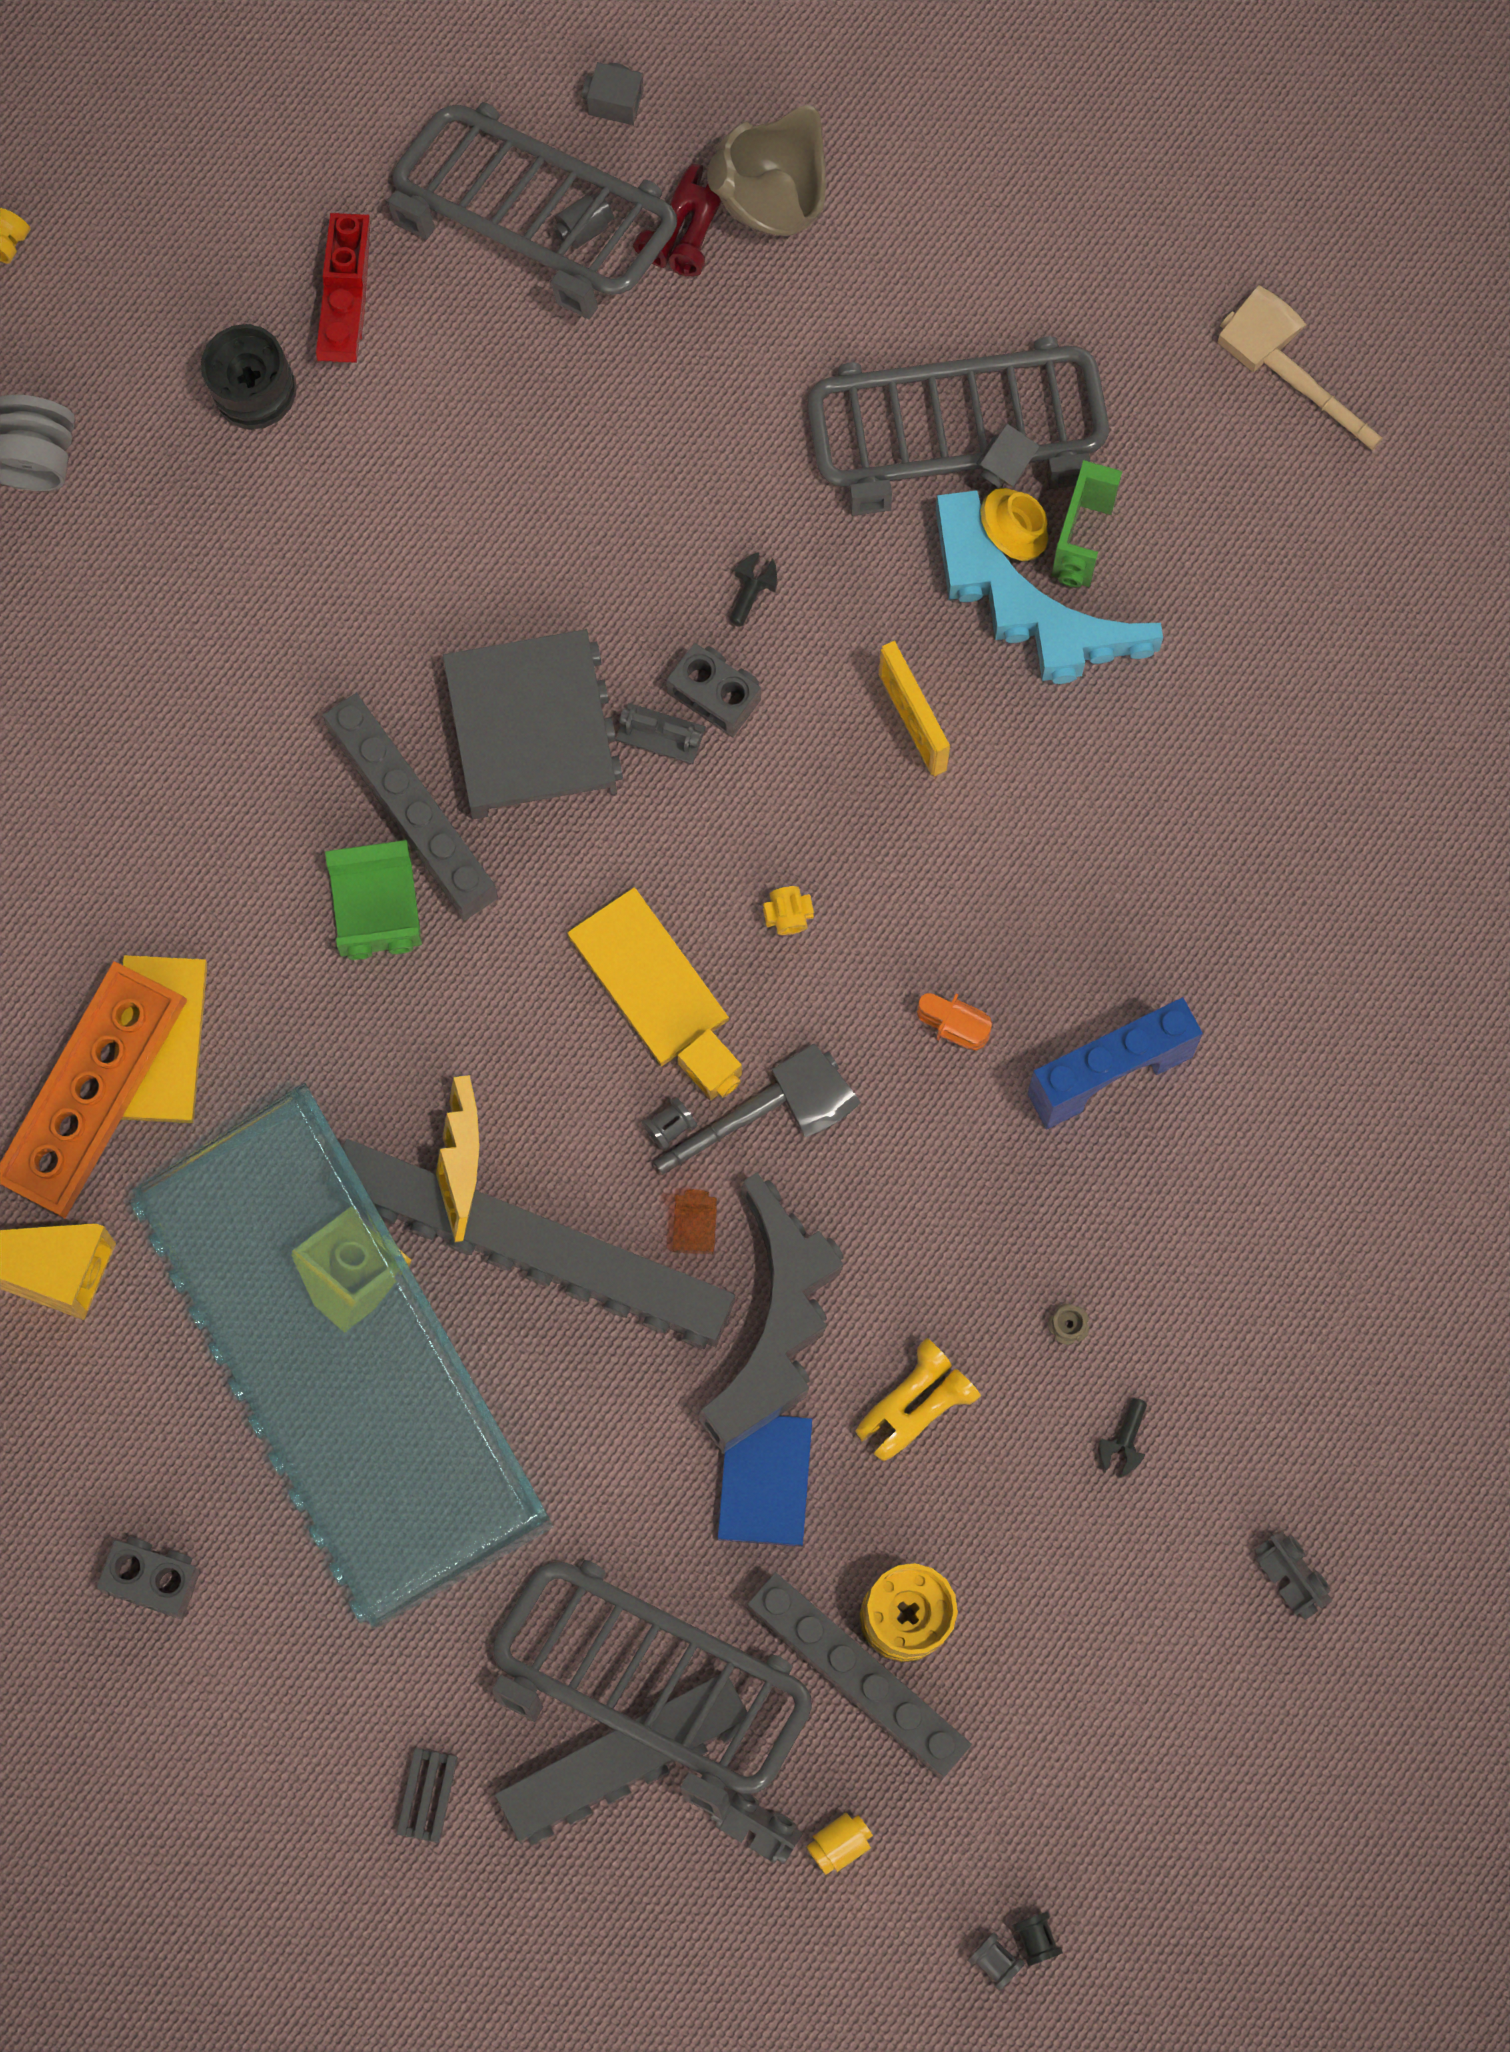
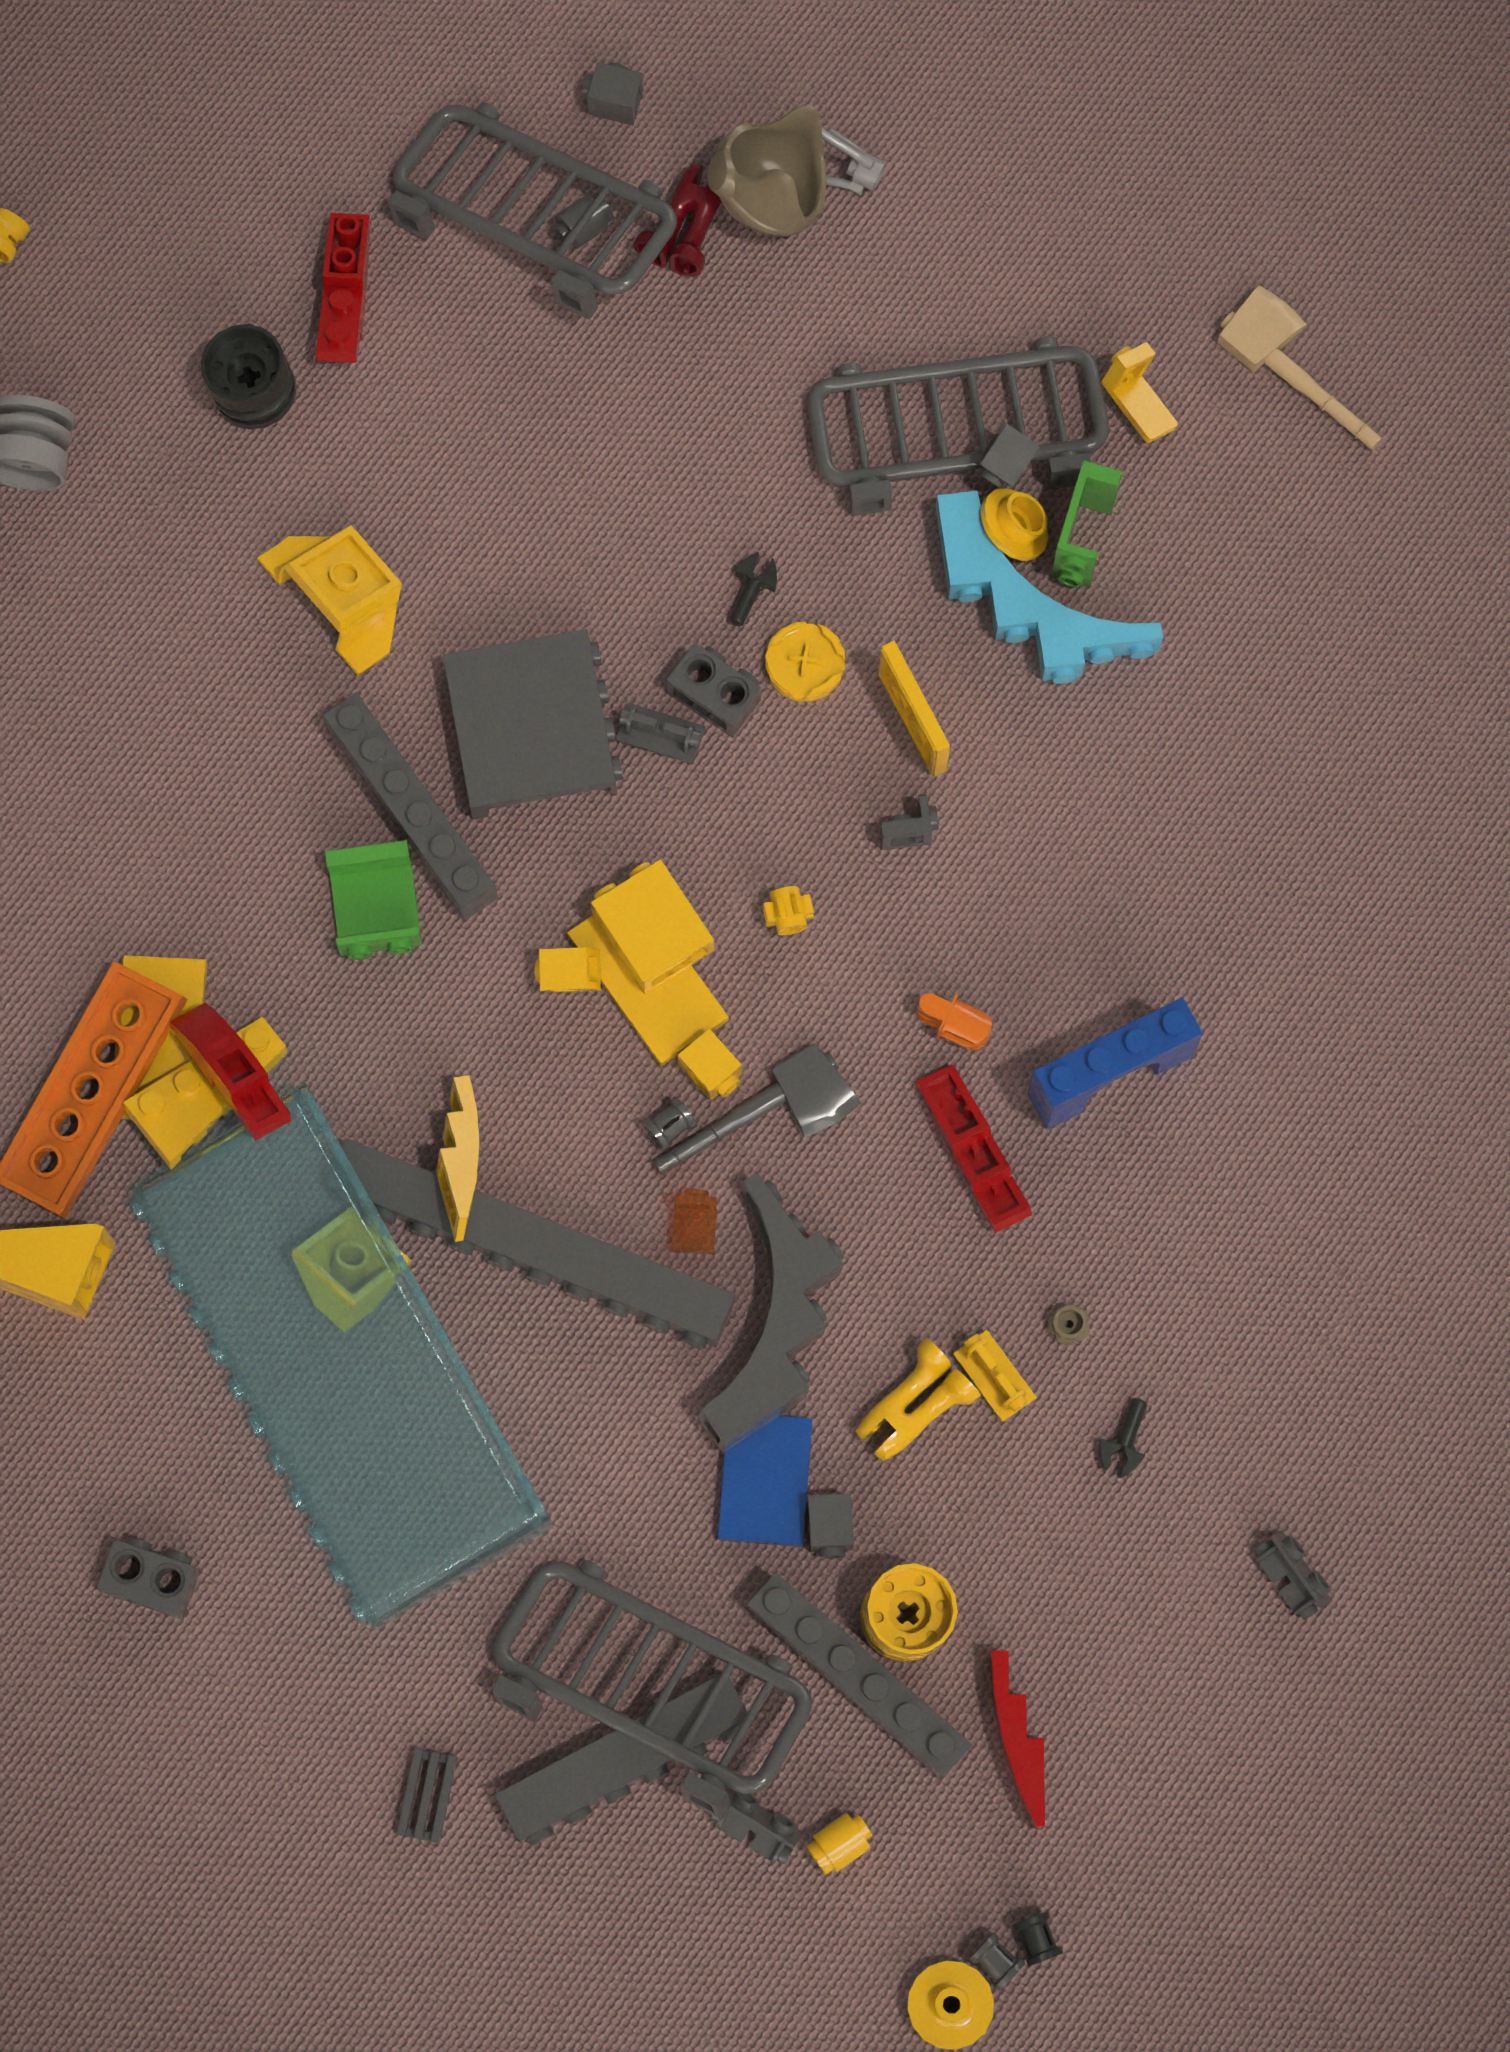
(185, 1104): none -> yellow wing
(231, 1068): none -> red slope
(347, 586): none -> yellow piece
(568, 969): none -> yellow brick
(651, 925): none -> yellow brick
(805, 661): none -> yellow tile
(830, 1524): none -> dark grey brick
(864, 167): none -> light grey plant
(905, 831): none -> dark grey bracket
(927, 2009): none -> yellow piece
(974, 1148): none -> red slope
(994, 1375): none -> yellow hinge
(1022, 1754): none -> red slope
(1134, 394): none -> yellow bracket

